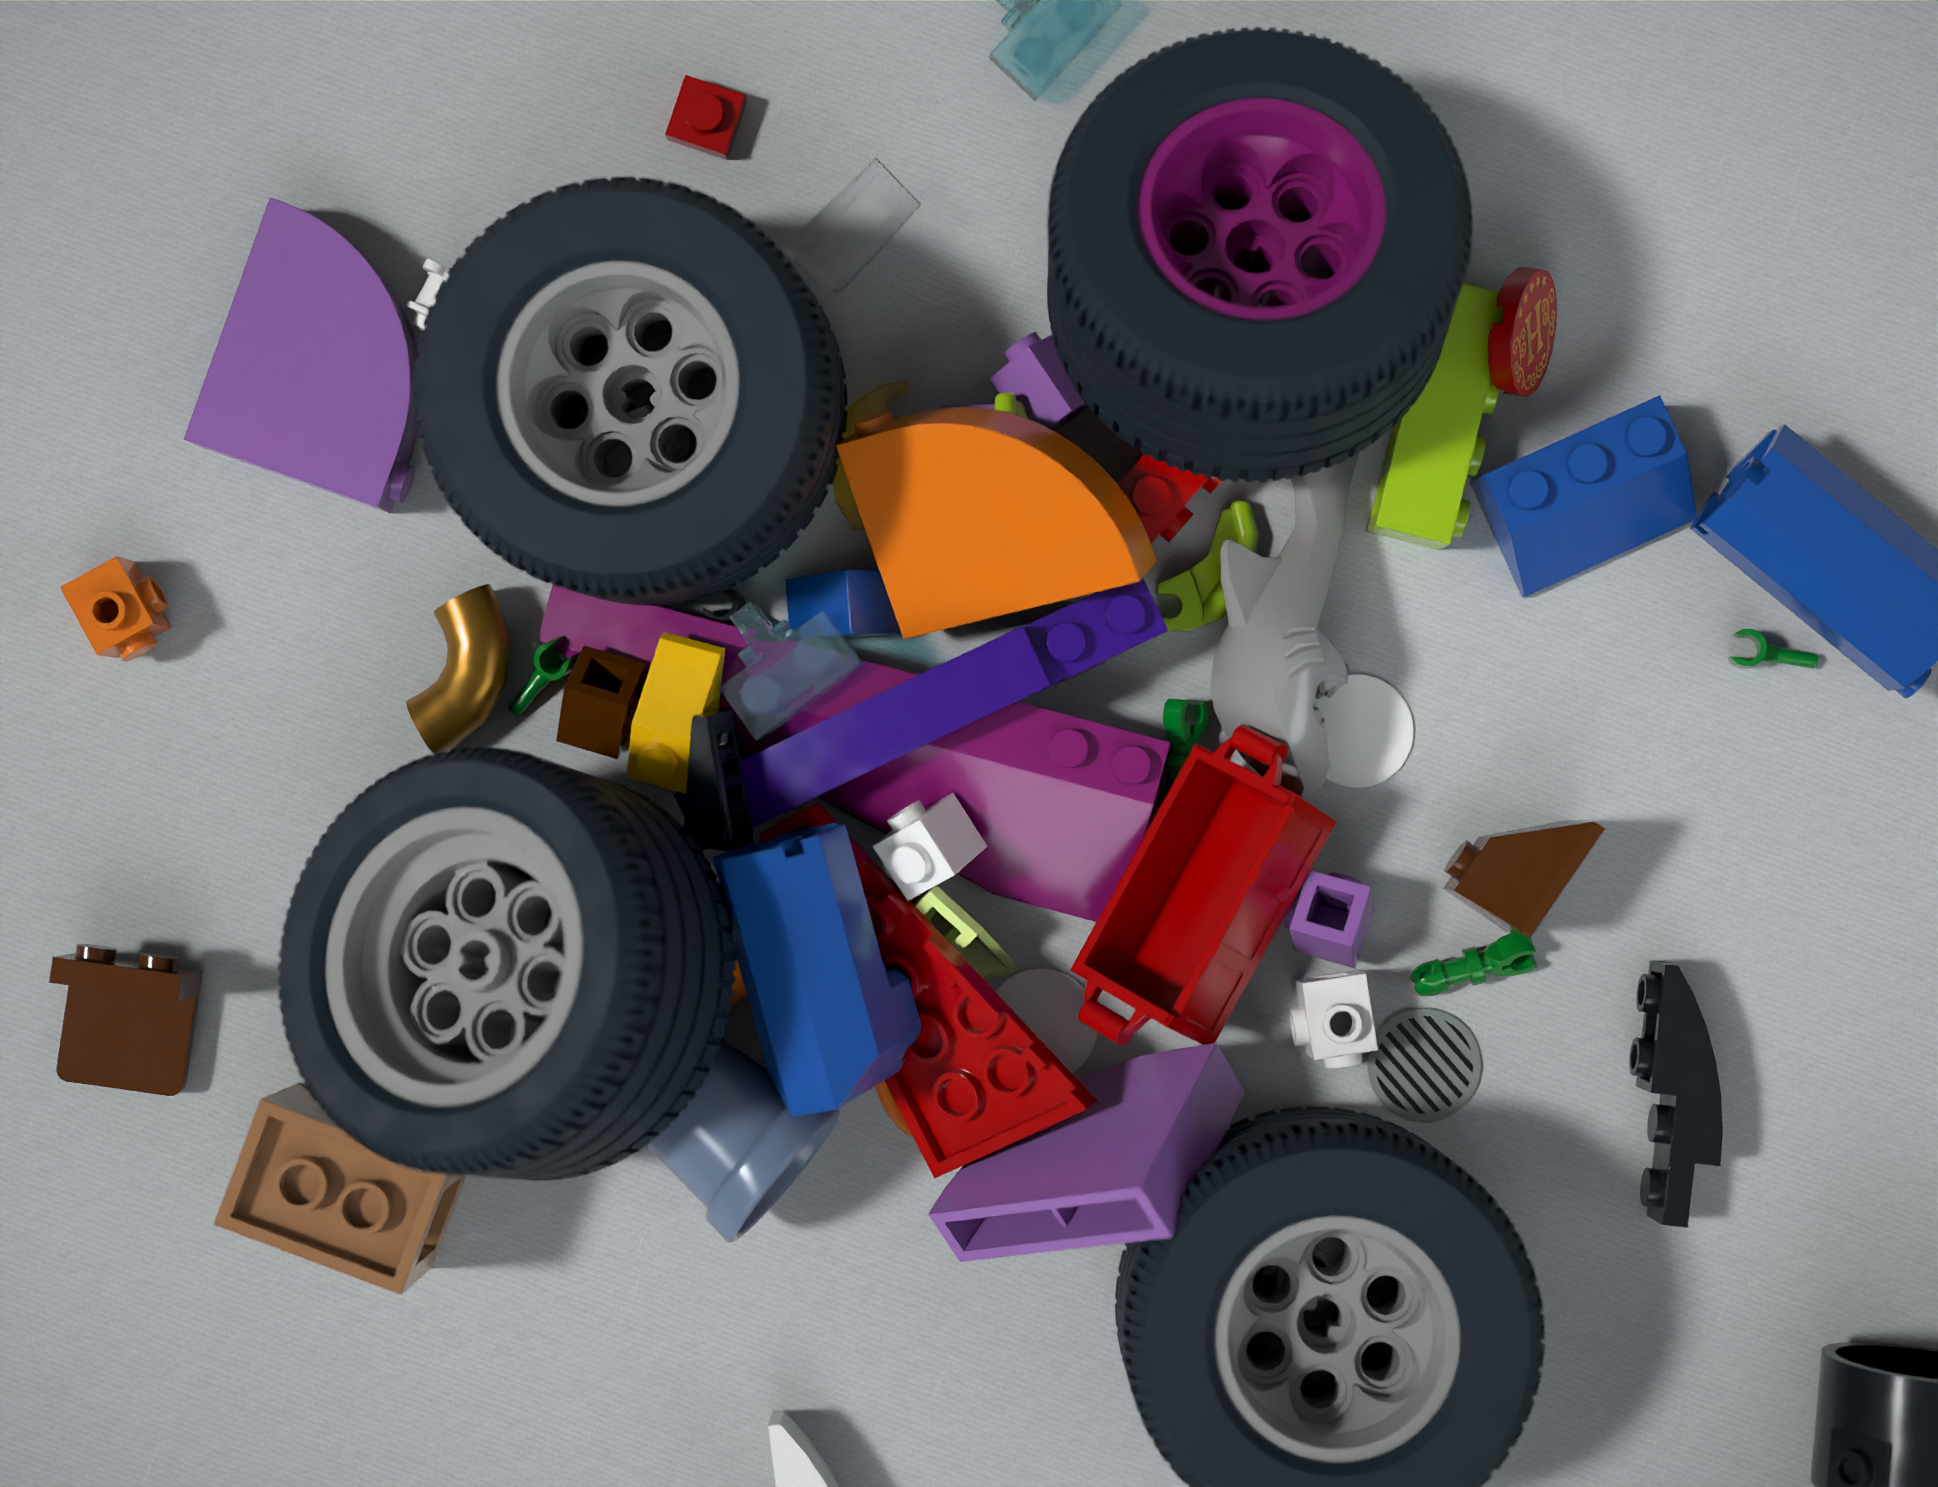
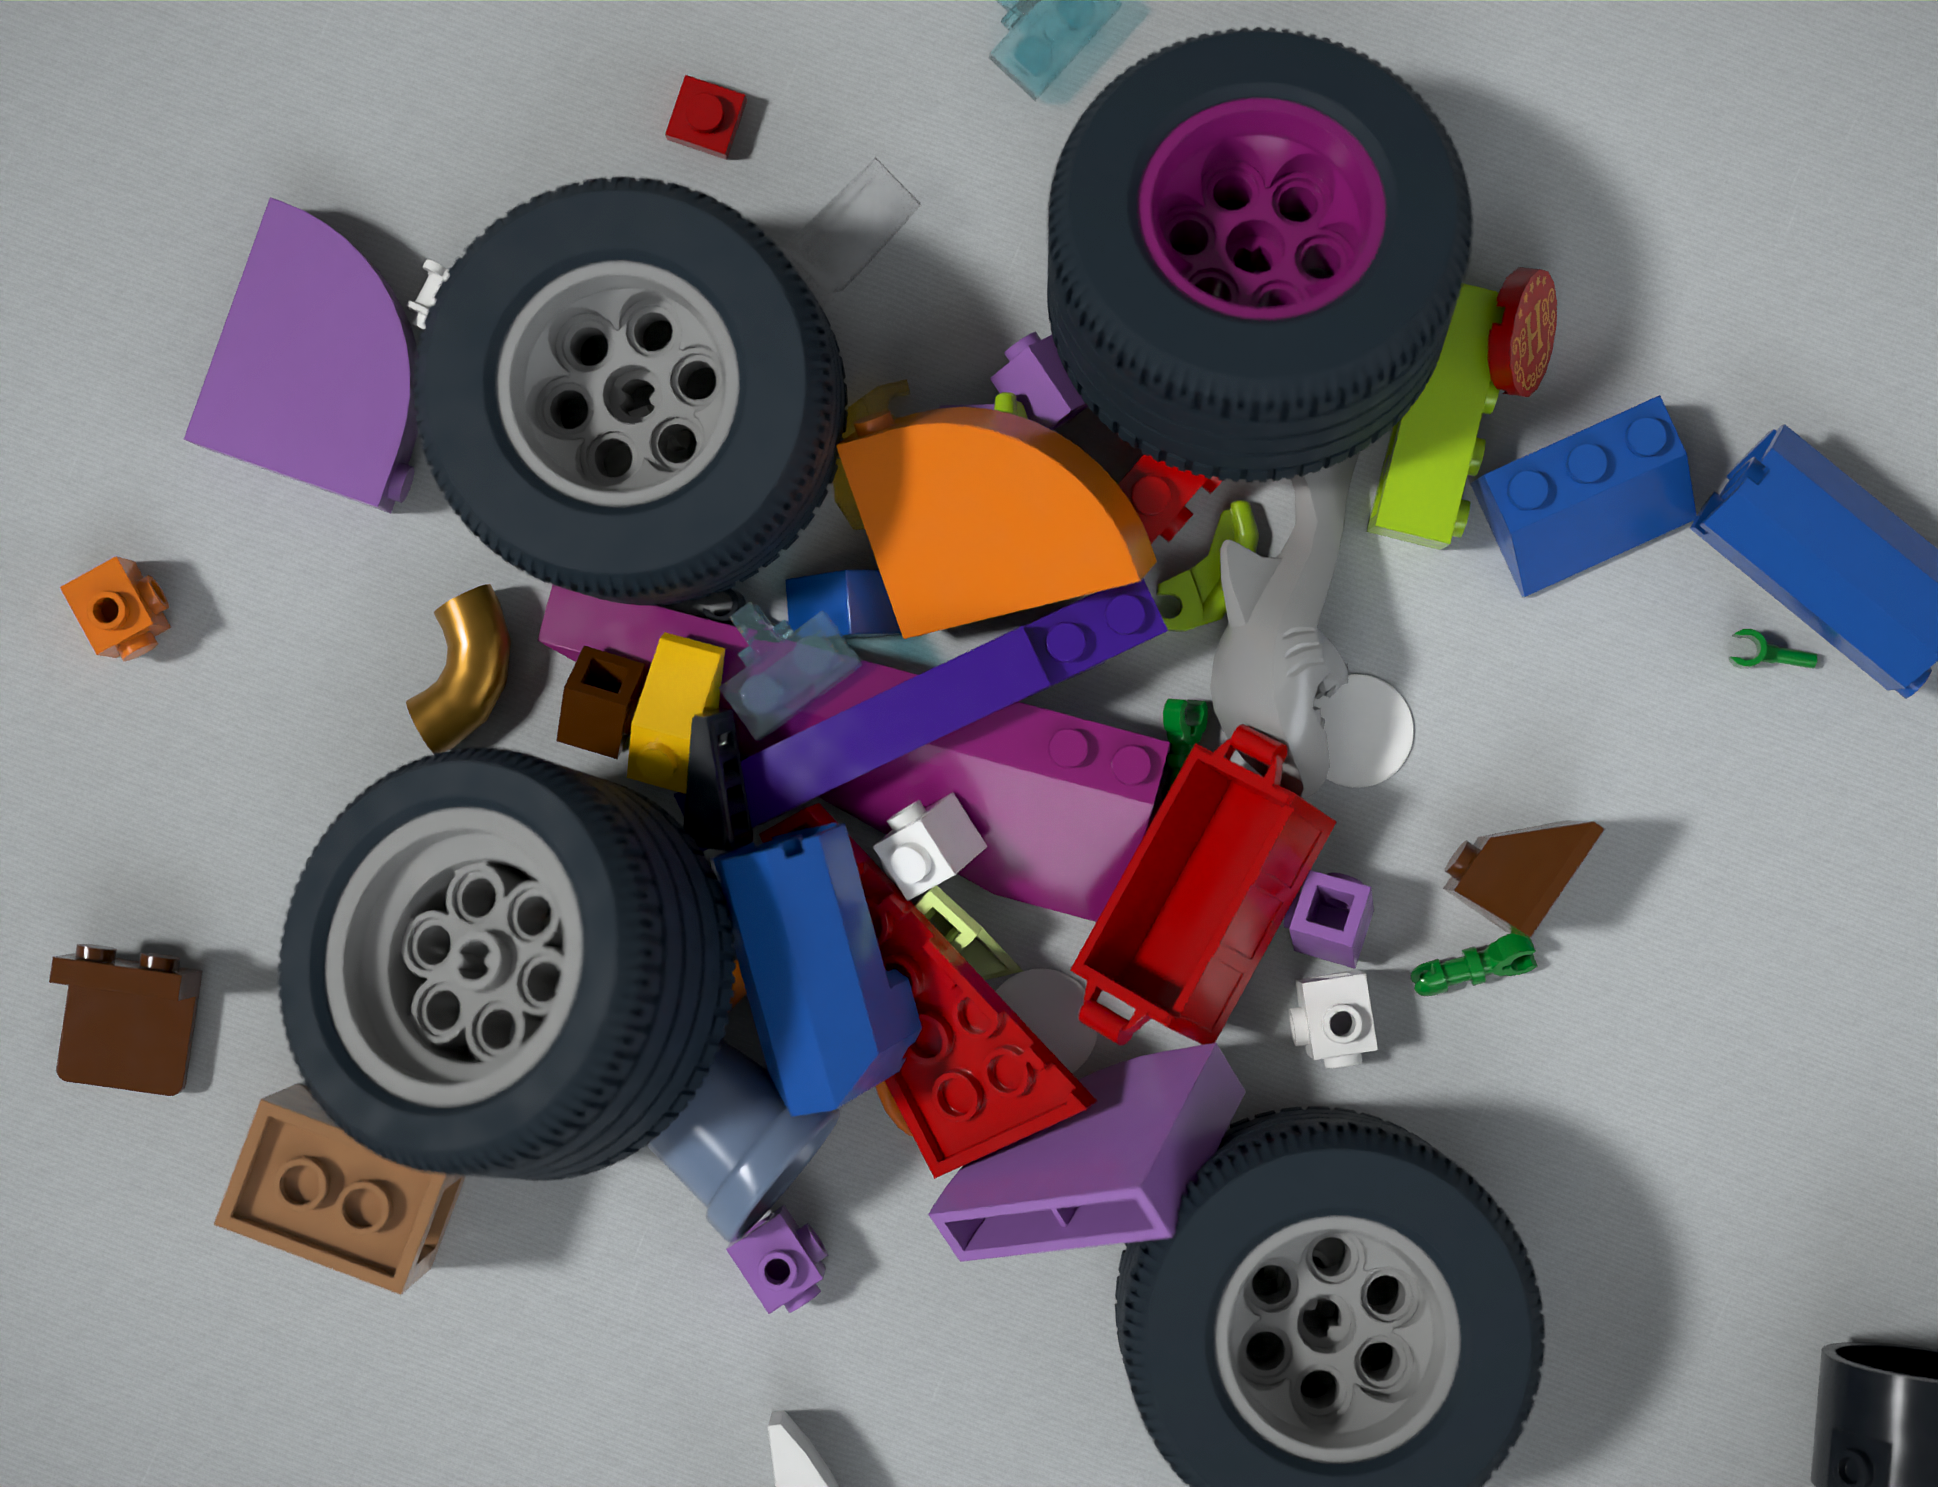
(548, 668): green hand -> none
(780, 1261): none -> medium lavender brick
(1424, 1065): light grey sticker -> none
(1680, 1065): black slope -> none

